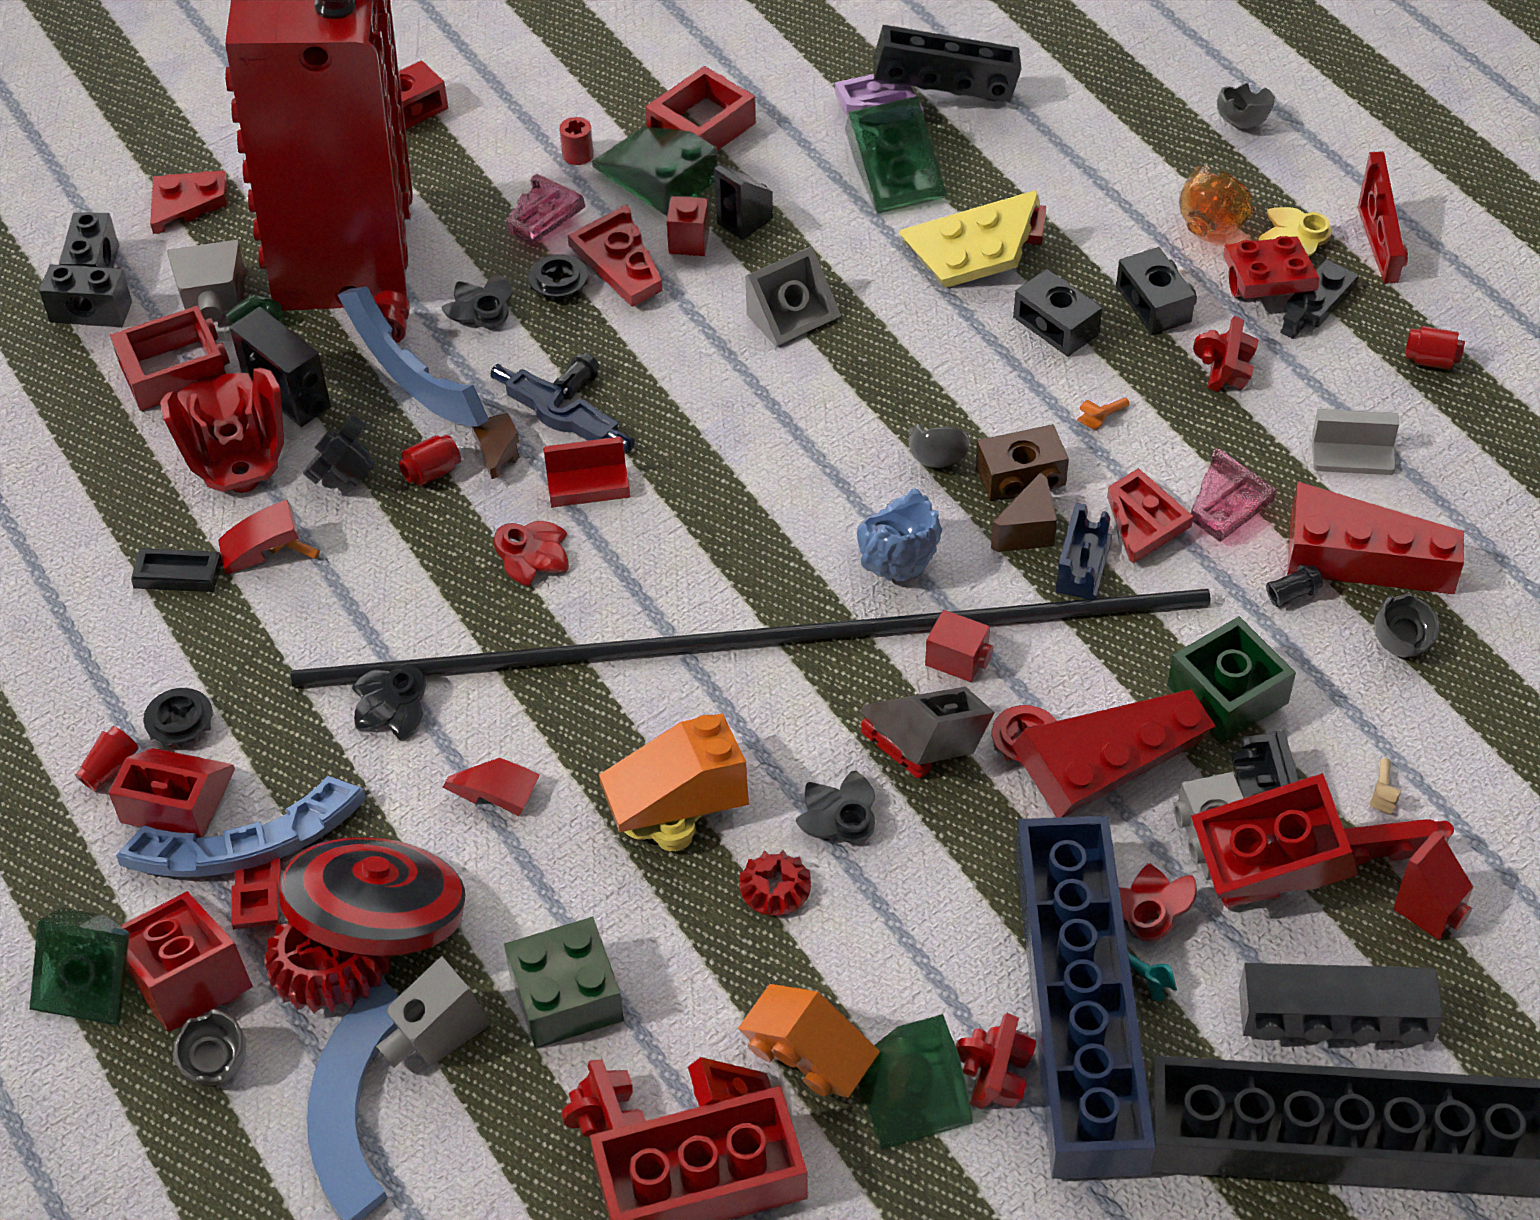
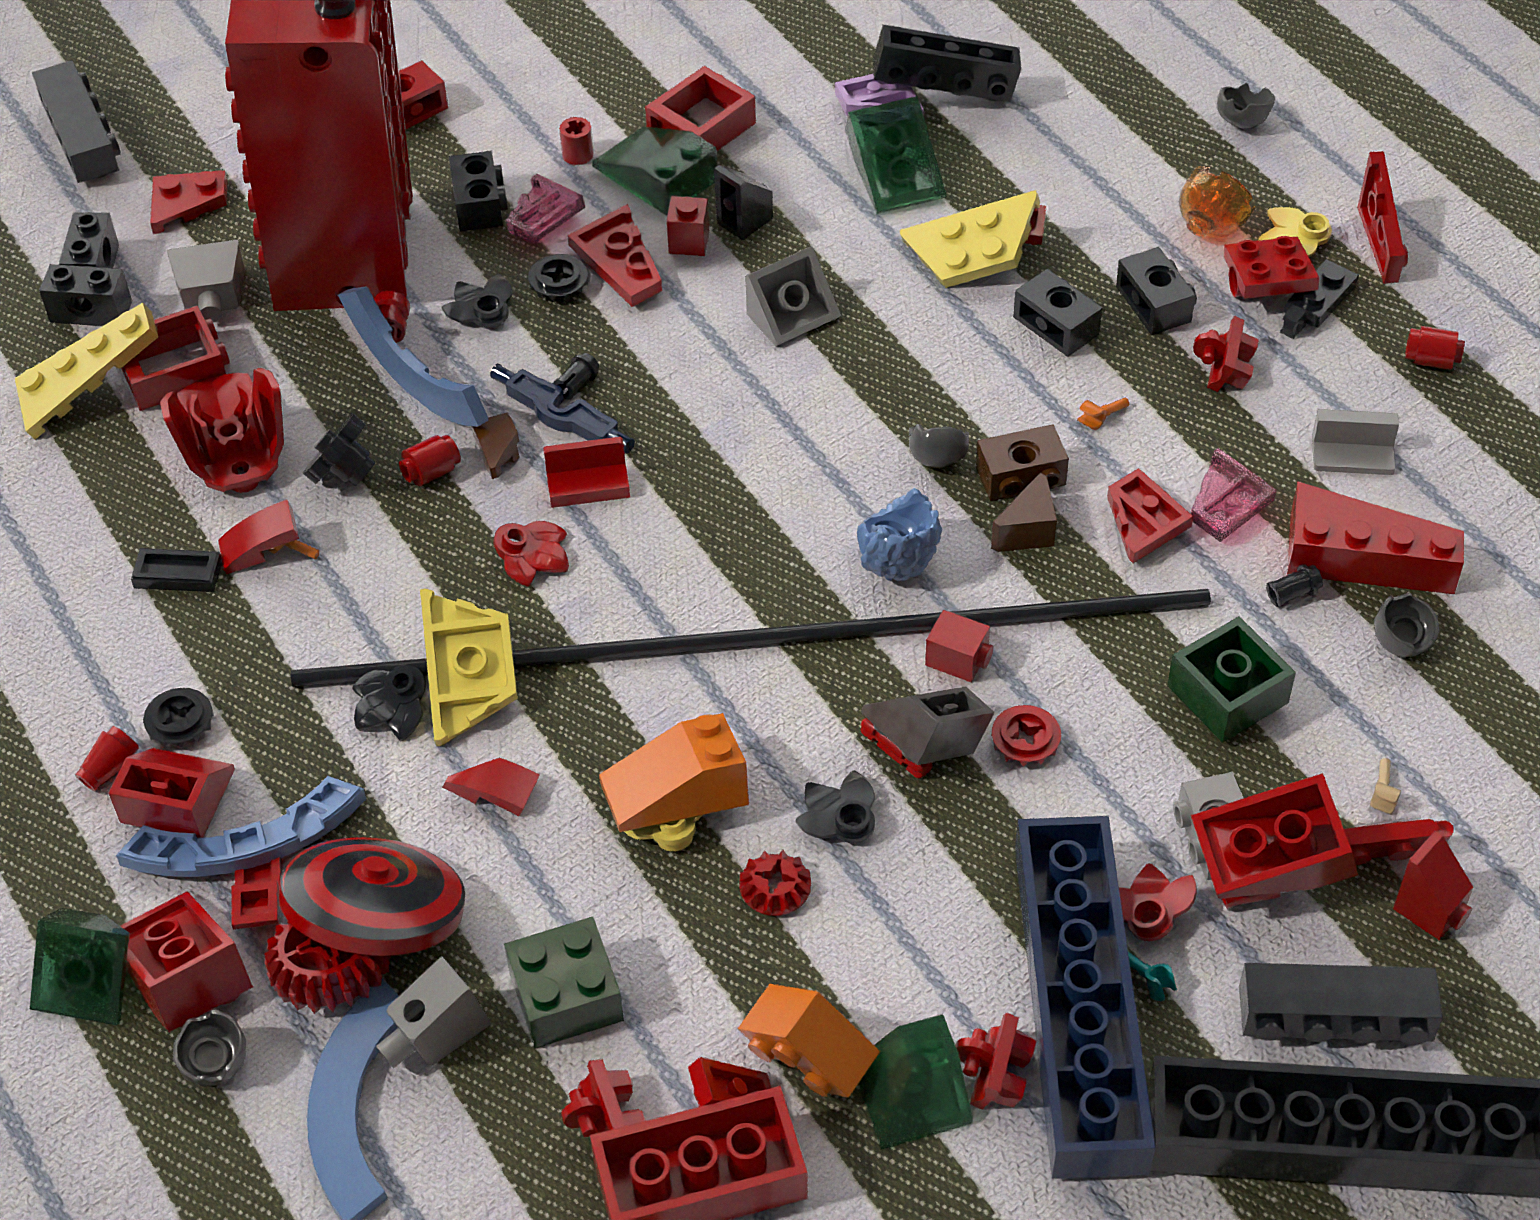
(77, 121): none -> brick
(81, 366): none -> light yellow wing
(250, 304): clear green arm -> none
(290, 360): black window -> none
(466, 663): none -> light yellow wing
(477, 191): none -> black brick
(1083, 554): dark blue hinge -> none
(1102, 750): red wedge -> none
(1266, 766): black hinge -> none

